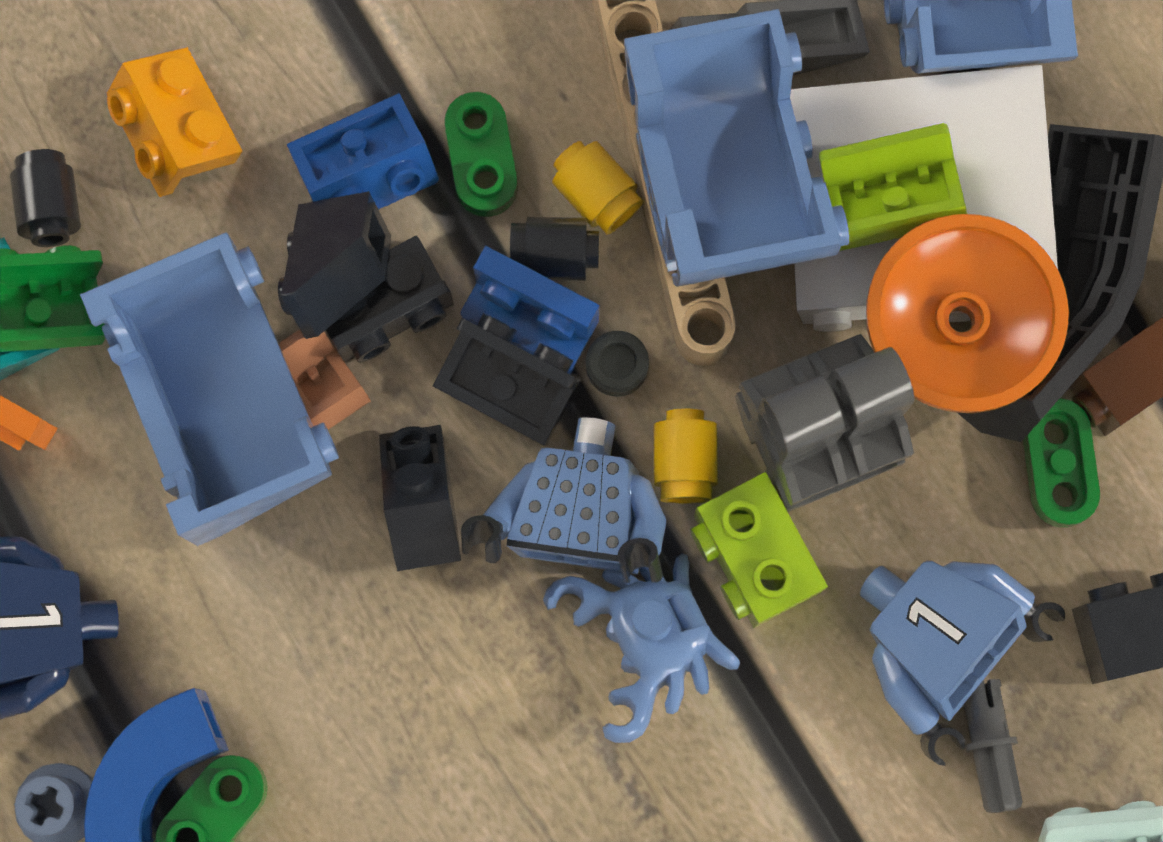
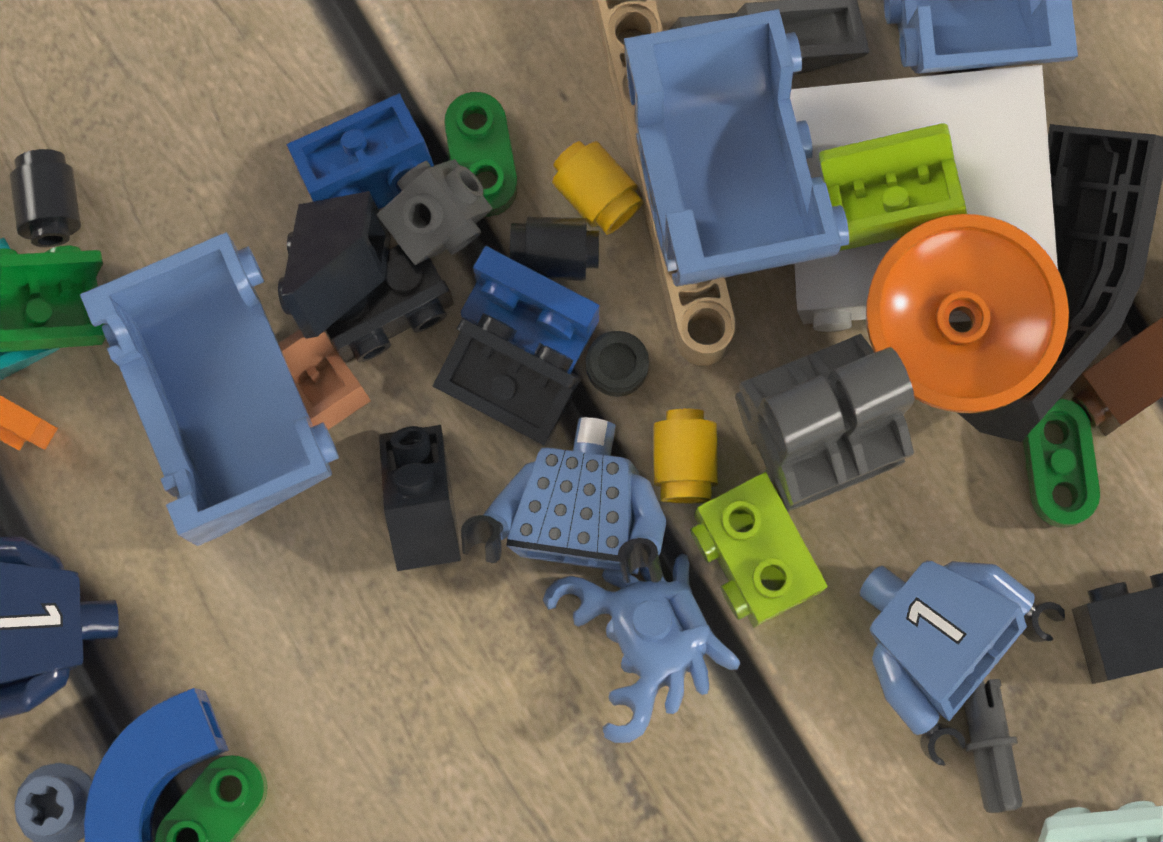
(170, 119): light orange bracket -> none
(435, 210): none -> dark grey brick

